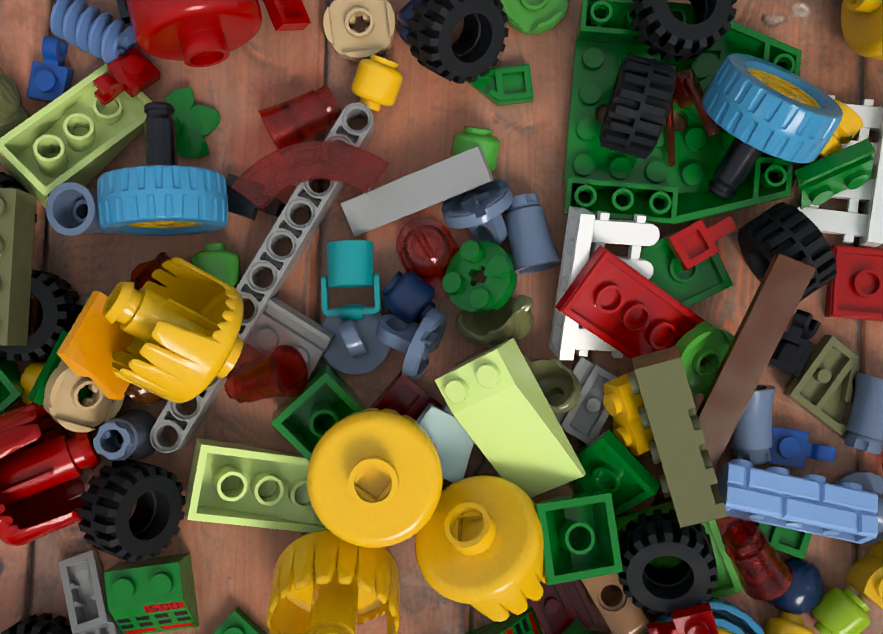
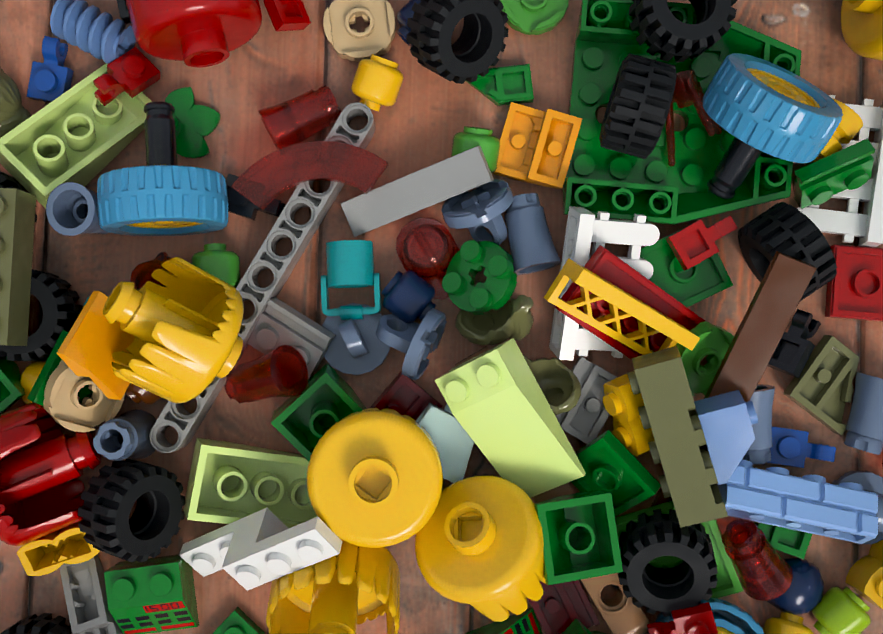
(54, 549): none -> yellow brick
(261, 548): none -> white bracket
(537, 145): none -> light orange slope
(617, 299): none -> yellow fence
(727, 430): none -> medium blue slope

